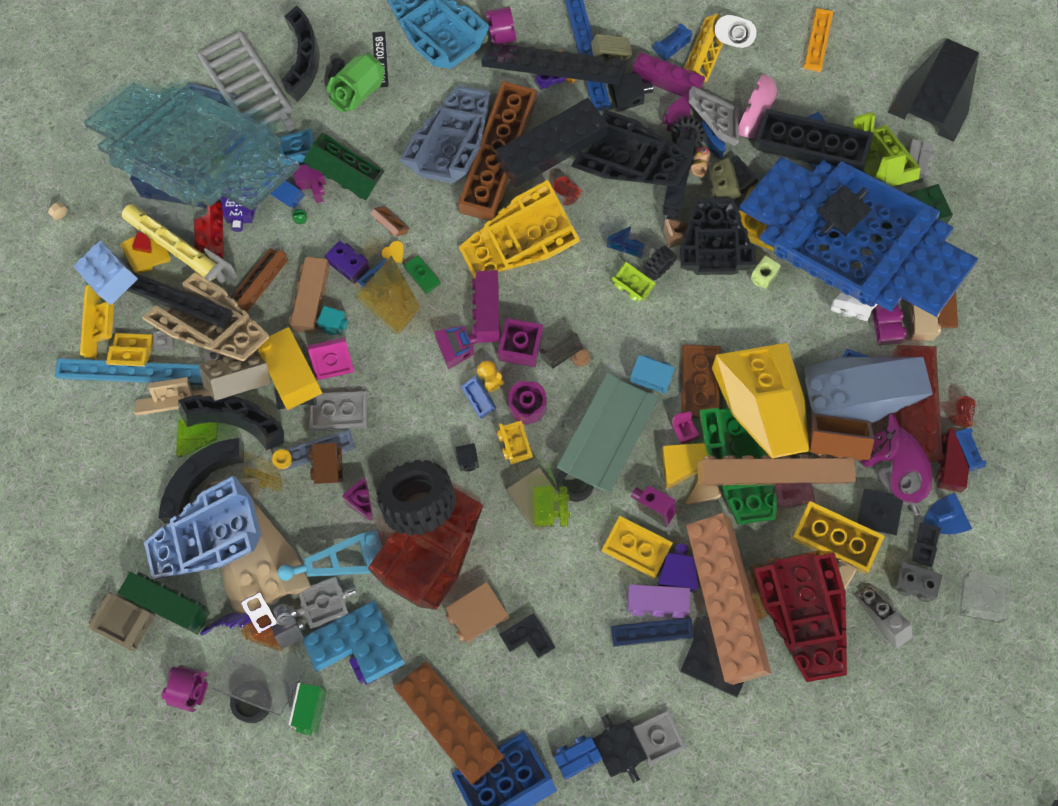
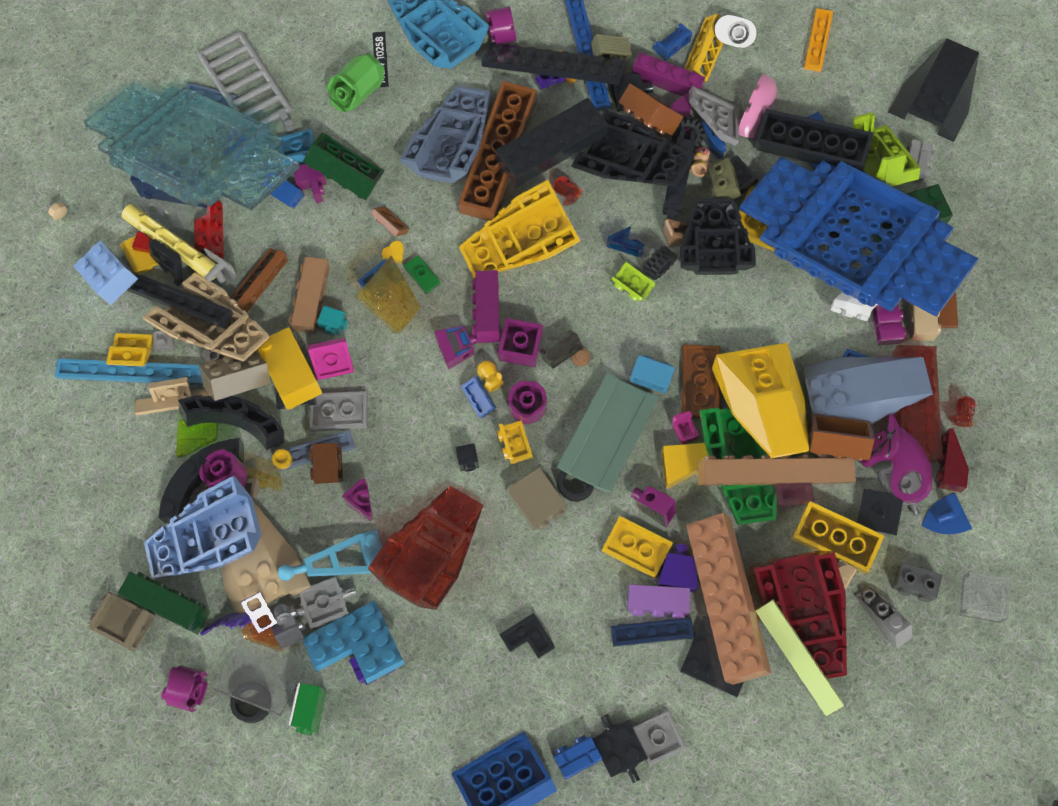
(96, 323): yellow bracket -> none
(167, 260): none -> black wing
(221, 466): none -> magenta brick
(236, 214): dark purple torso -> none
(298, 216): green hinge -> none
(304, 71): black brick -> none
(337, 66): black pin -> none
(347, 262): dark purple brick -> none
(421, 514): black tyre -> none
(449, 723): dark orange plate -> none
(476, 613): medium nougat panel -> none
(544, 506): clear neon green plate -> none
(650, 110): none -> dark orange piece
(703, 494): tan piece -> none
(766, 265): yellowish green brick -> none
(799, 657): none -> yellowish green tile
(844, 211): black plate -> none
(925, 544): black slope -> none
(970, 449): blue hinge -> none

